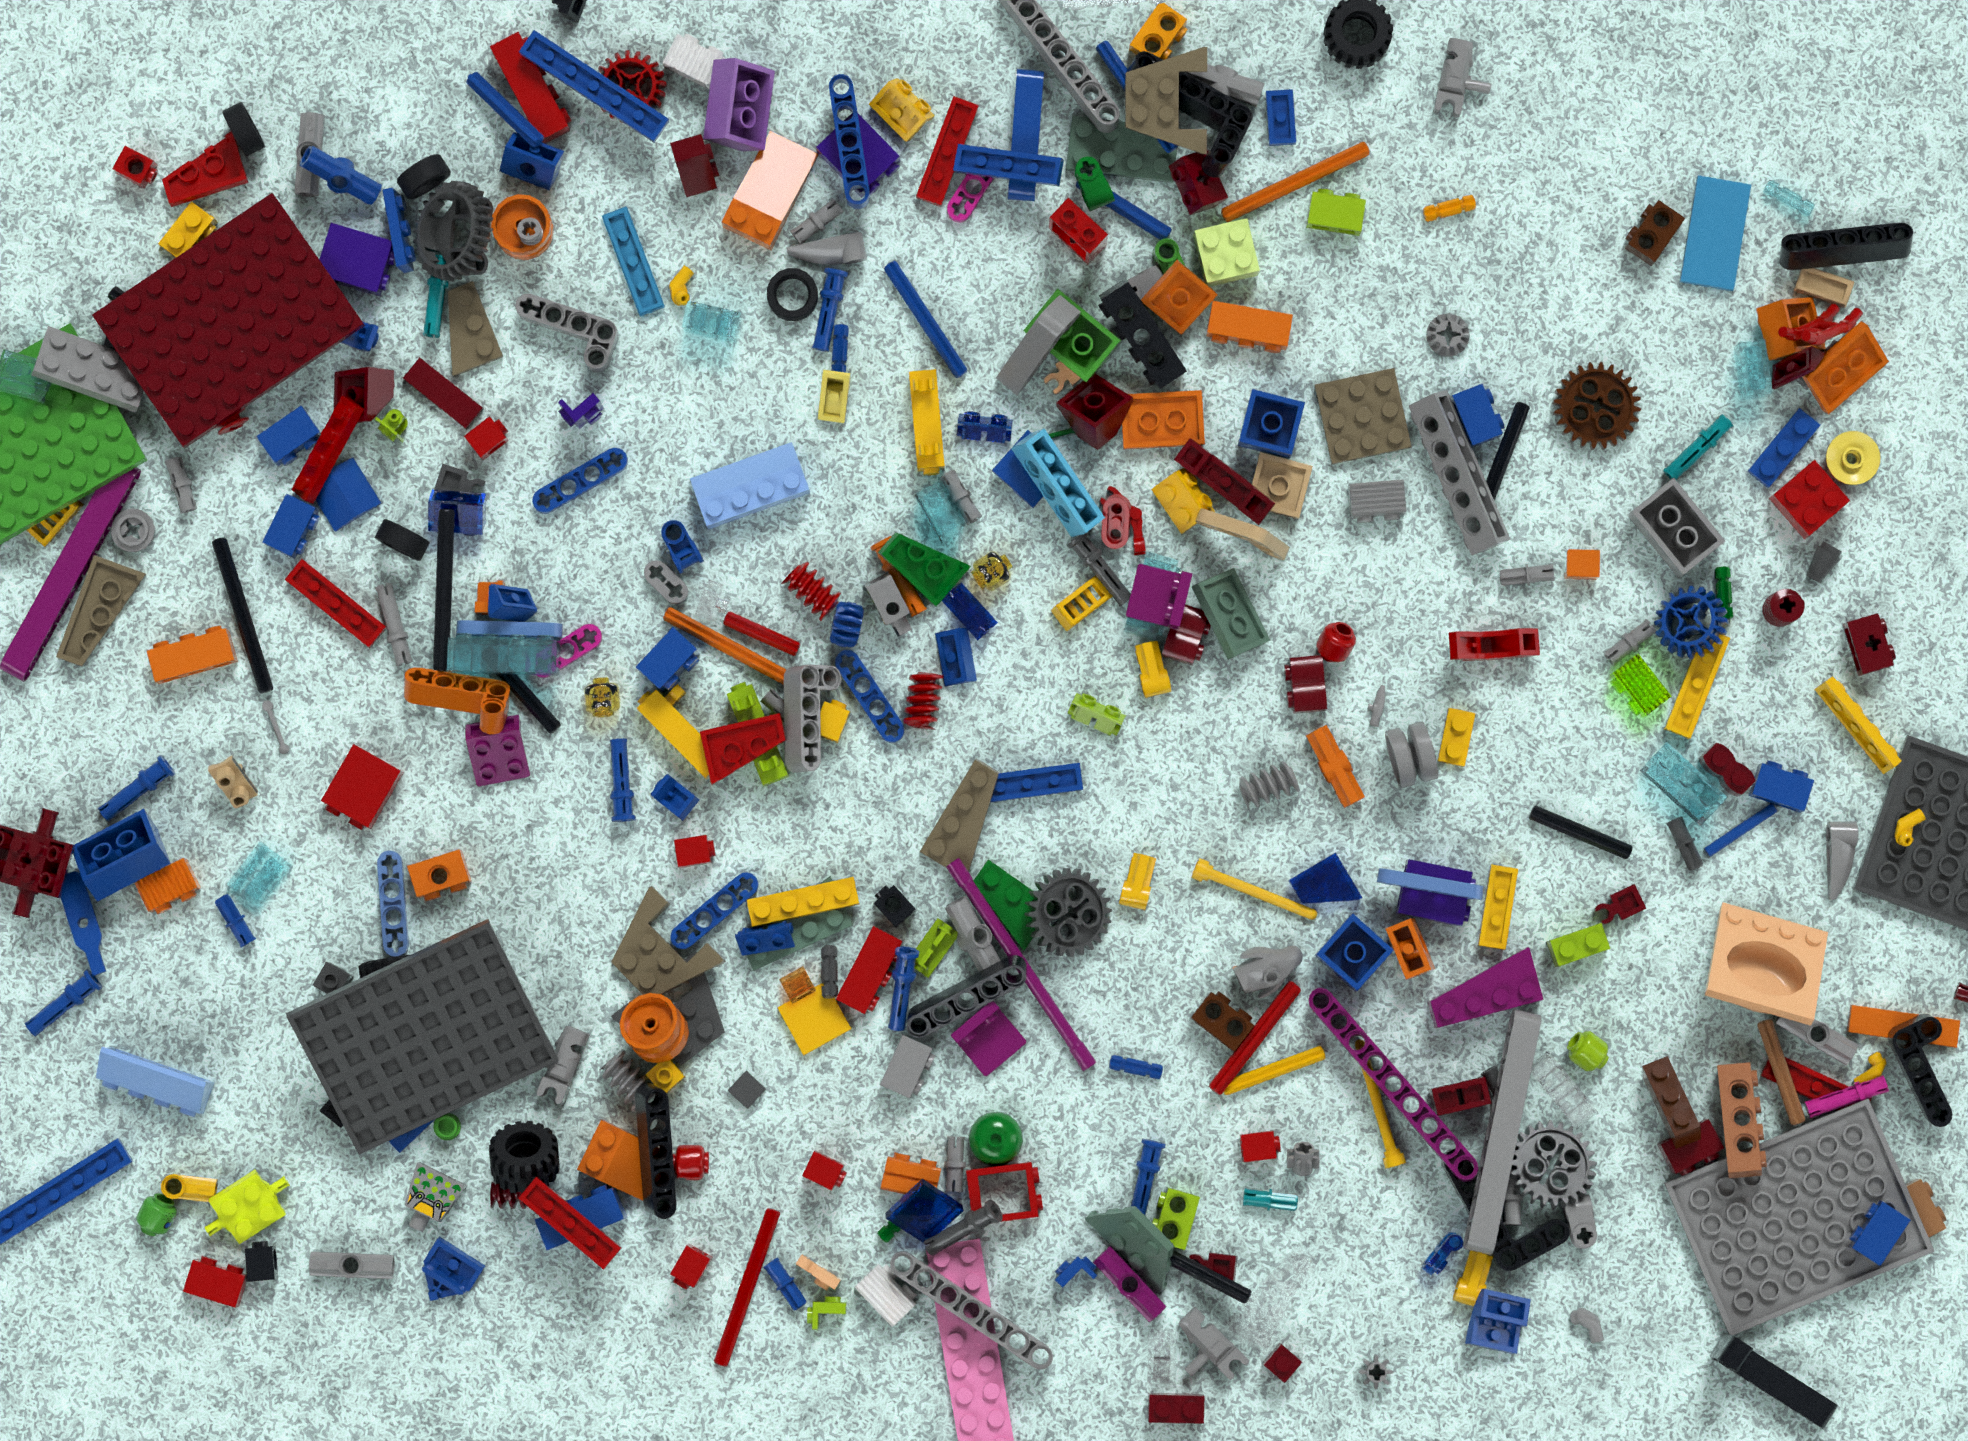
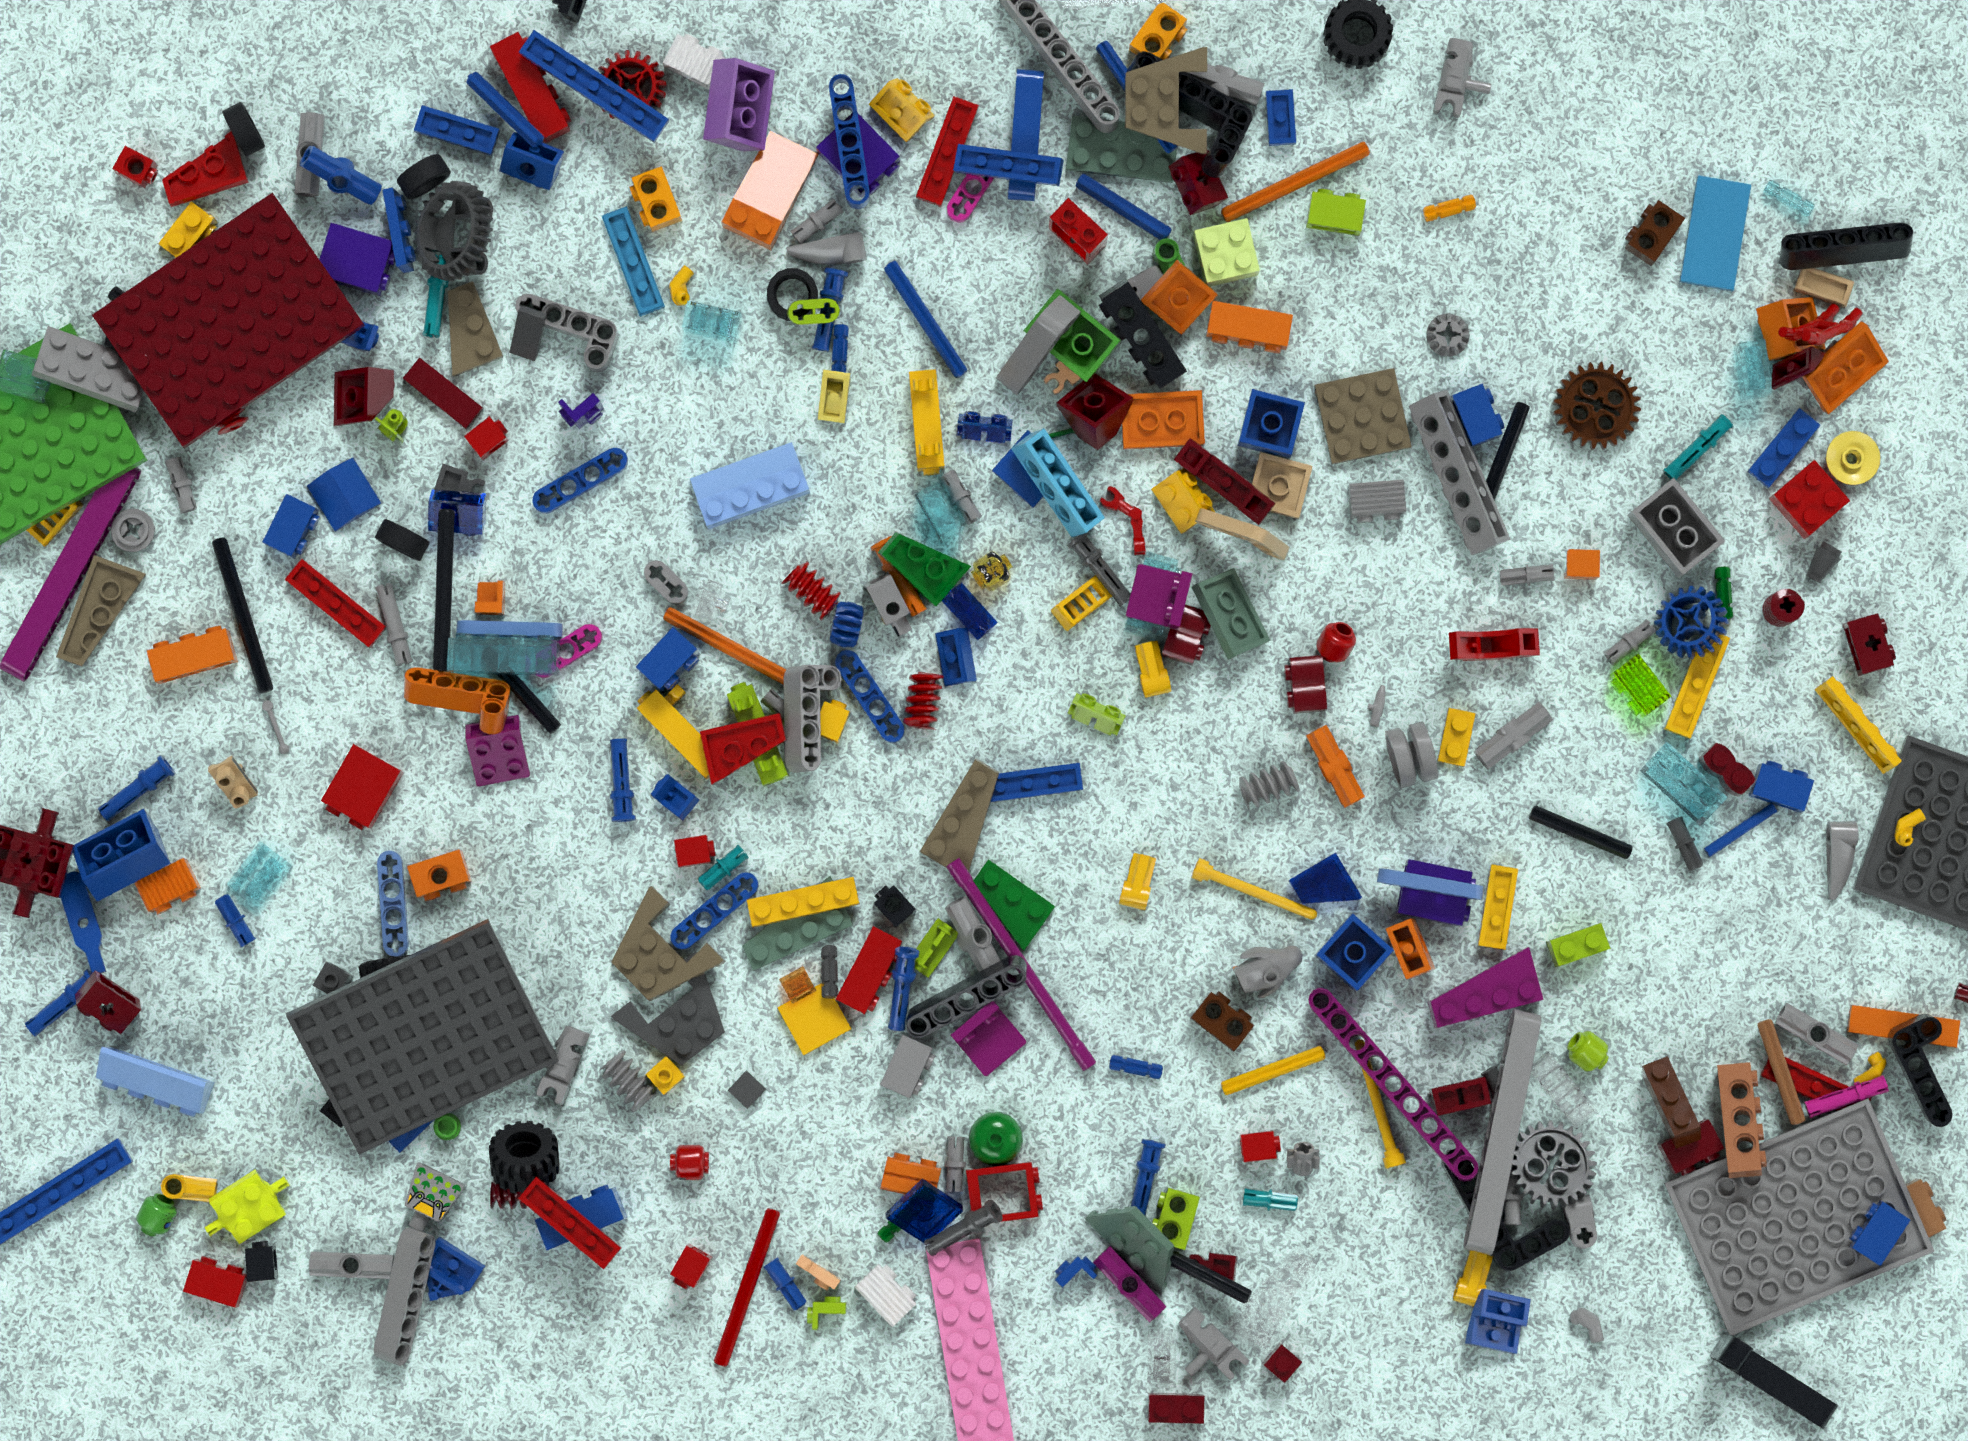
(101, 990): none -> dark red brick
(290, 436): blue brick -> none
(327, 449): red plate -> none
(404, 1296): none -> light grey beam
(456, 130): none -> blue plate
(506, 220): orange wheel -> none
(510, 603): blue slope -> none
(527, 333): none -> dark grey tile
(533, 239): light grey bush -> none
(602, 698): clear yellow head -> none
(615, 1159): orange slope -> none
(654, 1028): orange wheel -> none
(660, 198): none -> light orange brick
(663, 1160): black beam -> none
(681, 547): blue piece -> none
(694, 165): dark red brick -> none
(722, 868): none -> teal axle
(761, 633): red axle -> none
(761, 940): blue hinge -> none
(813, 318): none -> lime beam
(824, 1171): red brick -> none
(978, 1322): light grey beam -> none
(1079, 933): dark grey gear -> none
(1093, 188): green piece -> none
(1116, 520): plate -> none
(1254, 1037): red axle -> none
(1381, 1377): light grey gear -> none
(1436, 1260): clear blue plate -> none
(1513, 735): none -> light grey piece
(1624, 903): dark red plate -> none
(1766, 964): light nougat piece -> none

